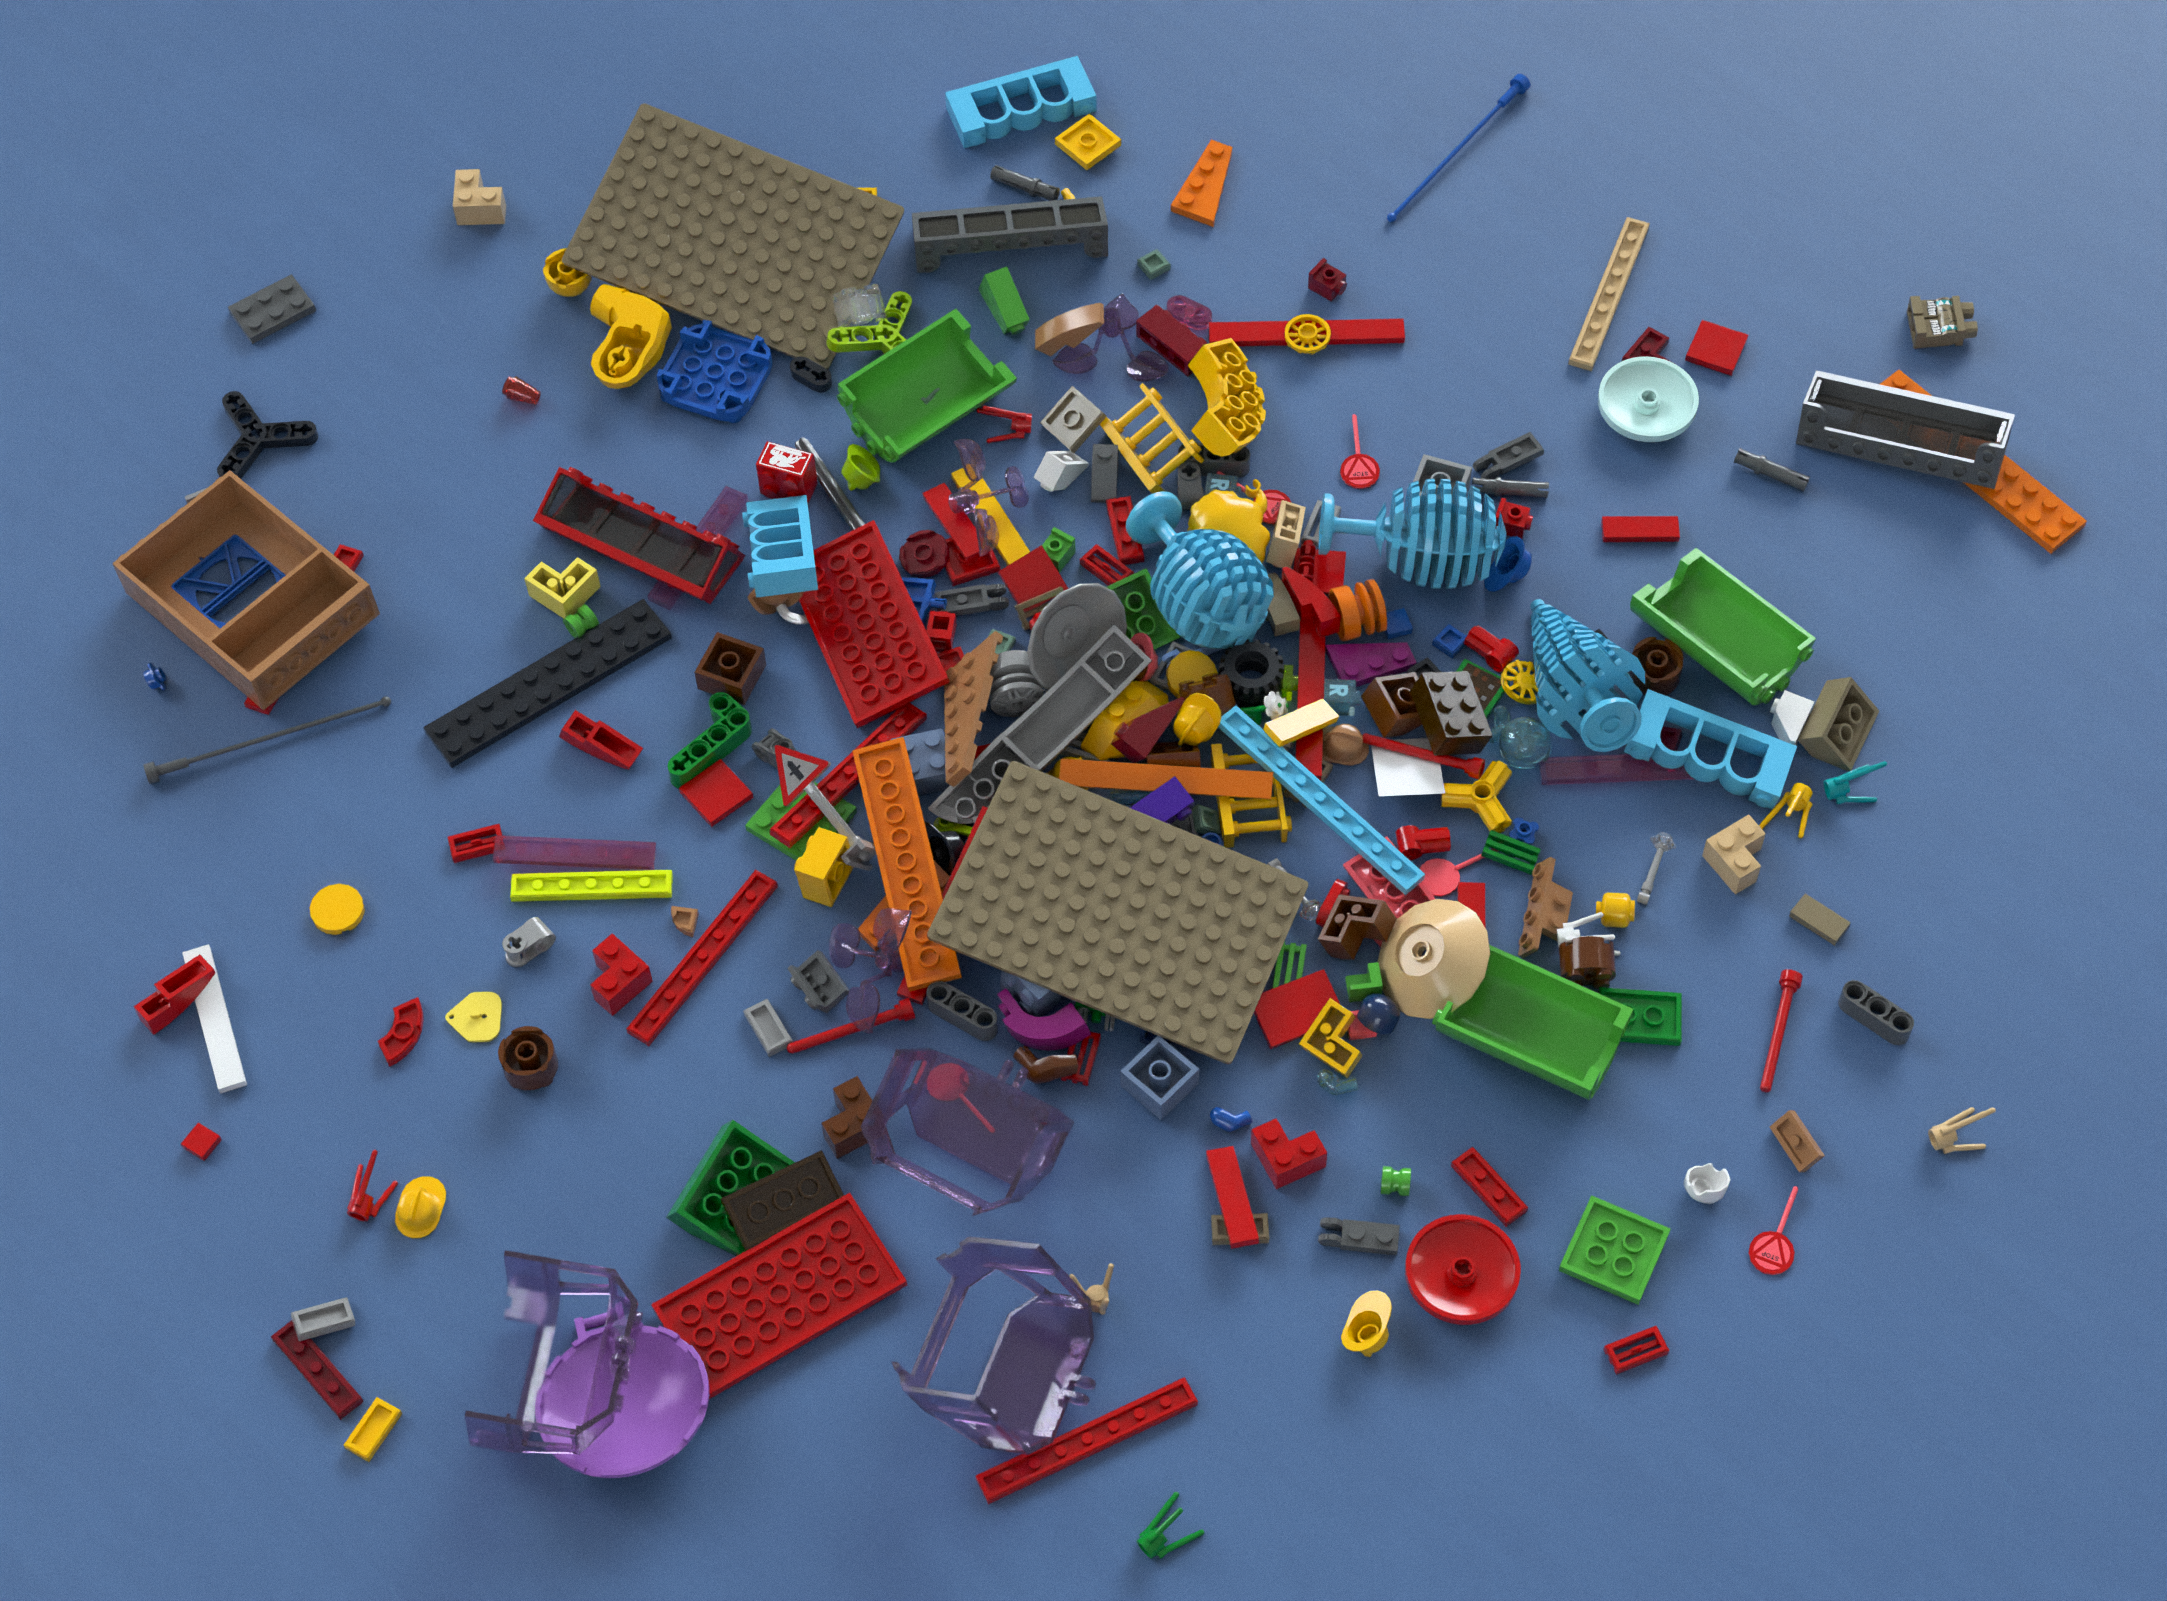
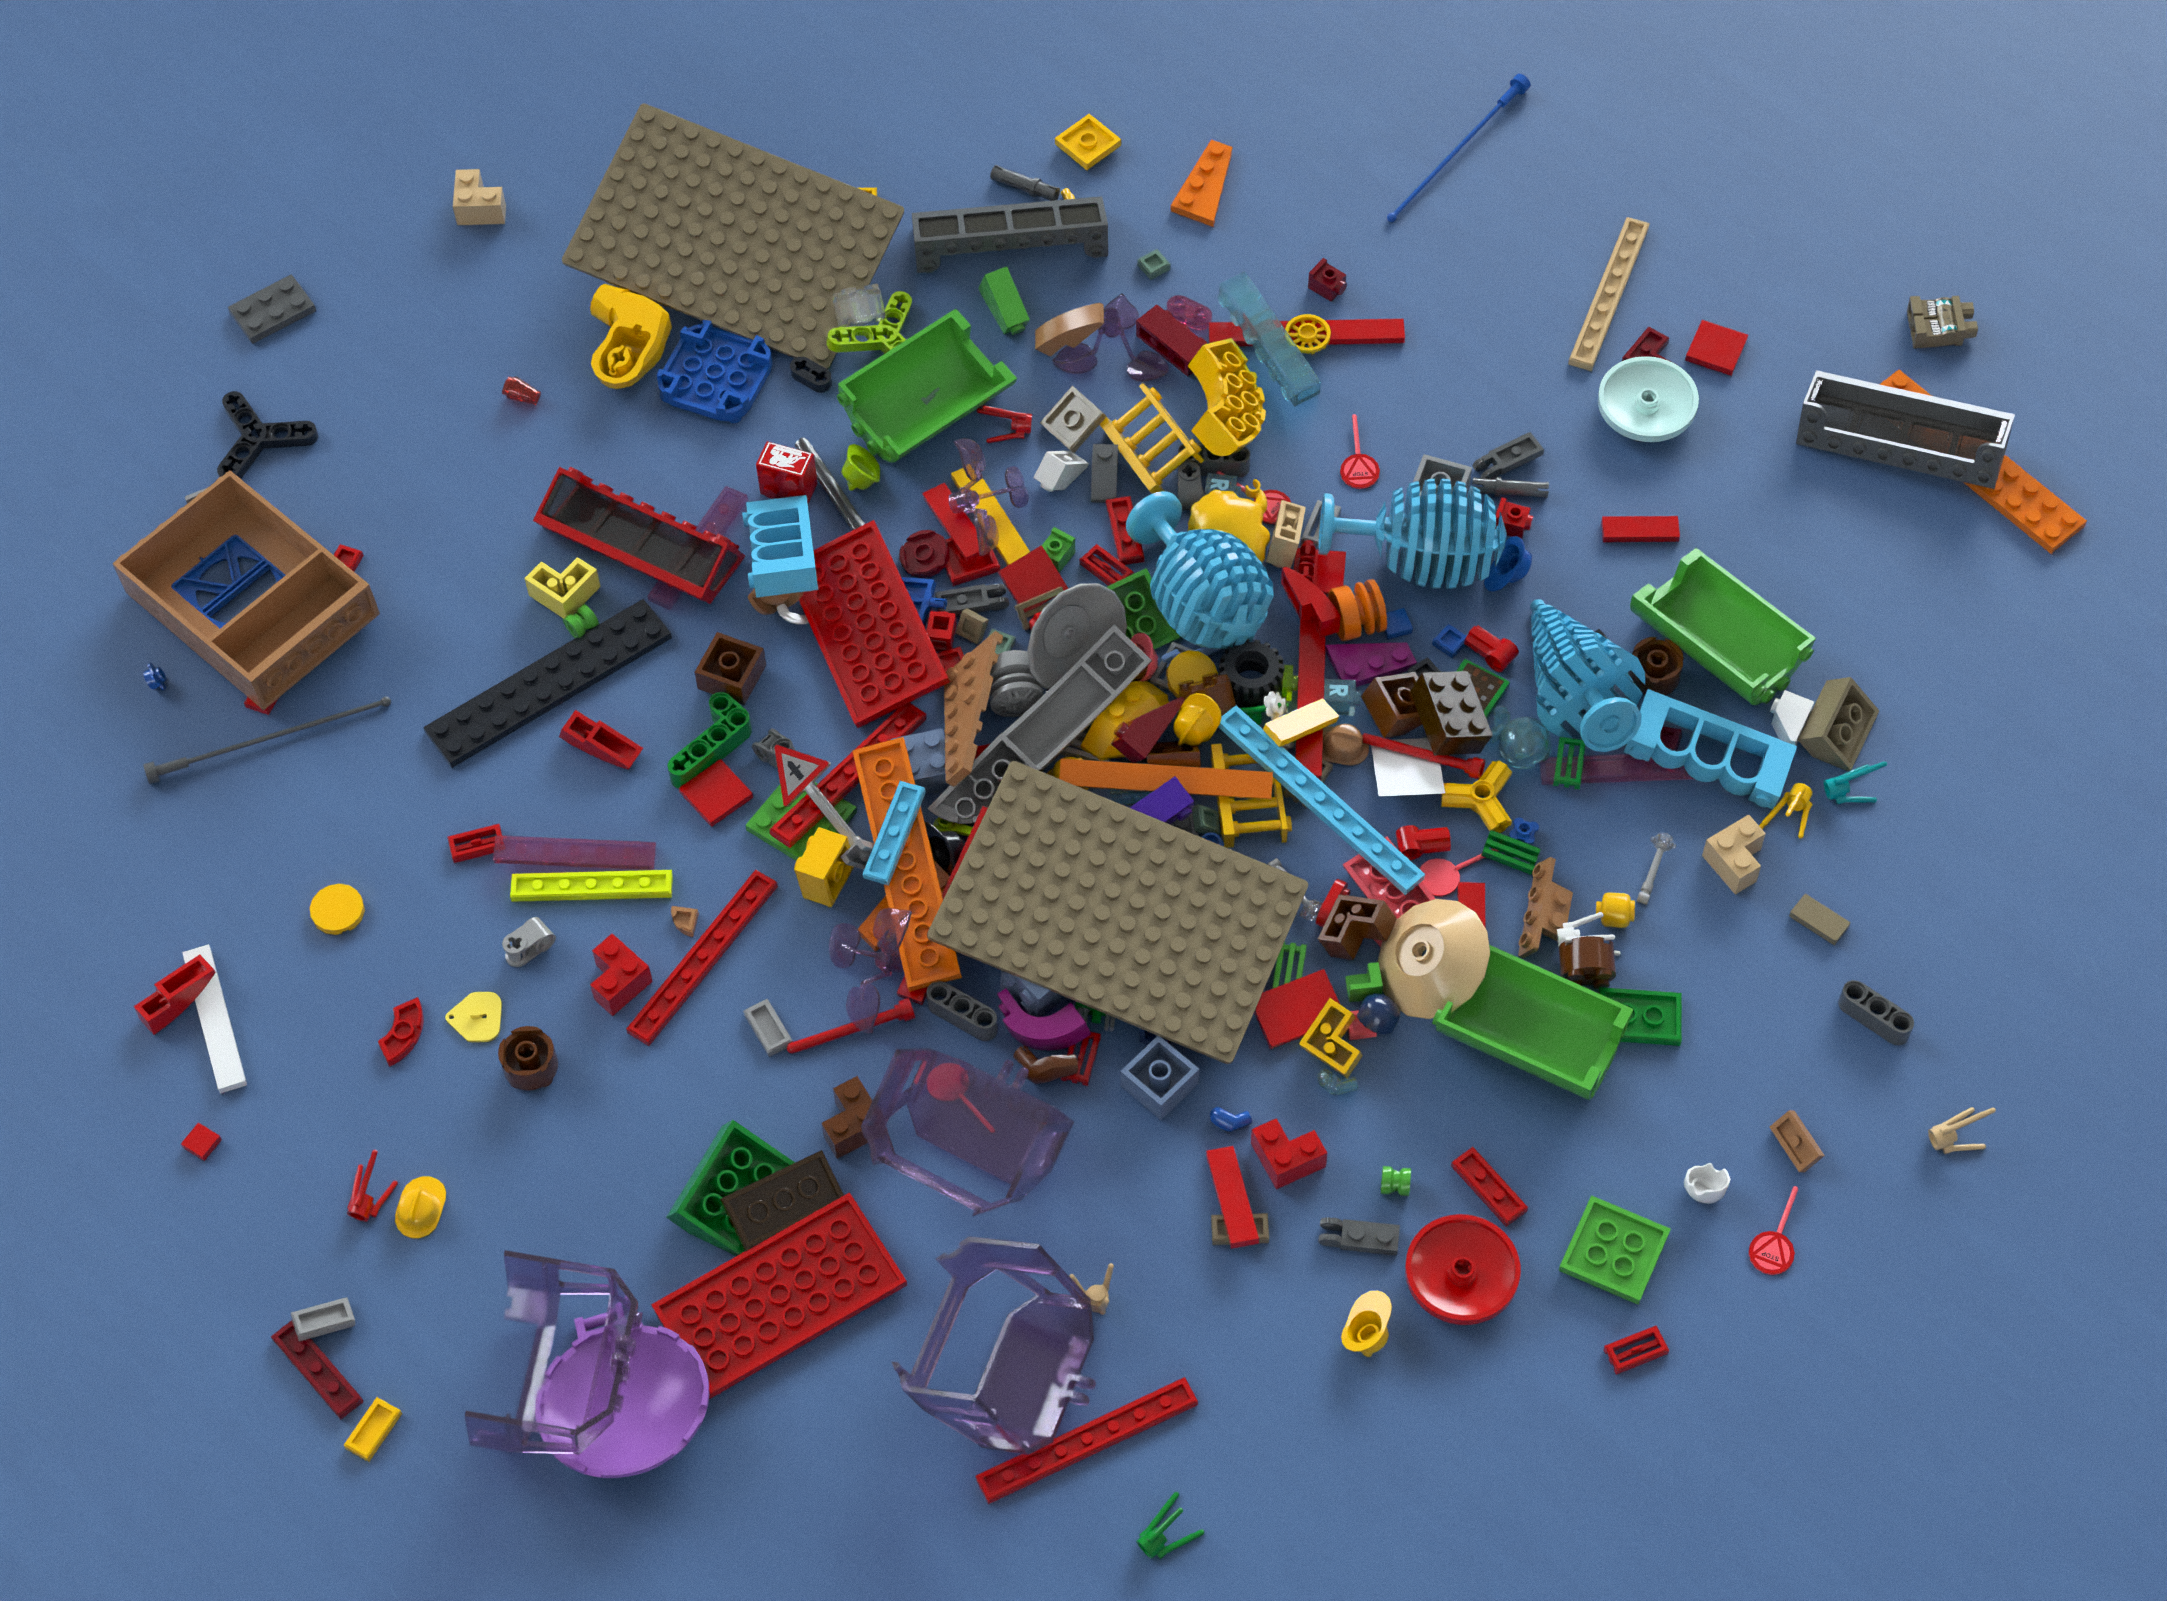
(563, 279): yellow cylinder -> none
(819, 982): dark grey bracket -> none
(894, 833): none -> medium azure tile
(972, 626): none -> dark tan tile
(974, 128): medium azure fence -> none
(1269, 339): none -> clear light blue brick
(1281, 611): dark tan slope -> none
(1522, 682): yellow wheel -> none
(1567, 780): none -> green tile
(1771, 469): dark grey pin -> none
(1790, 981): red piece -> none

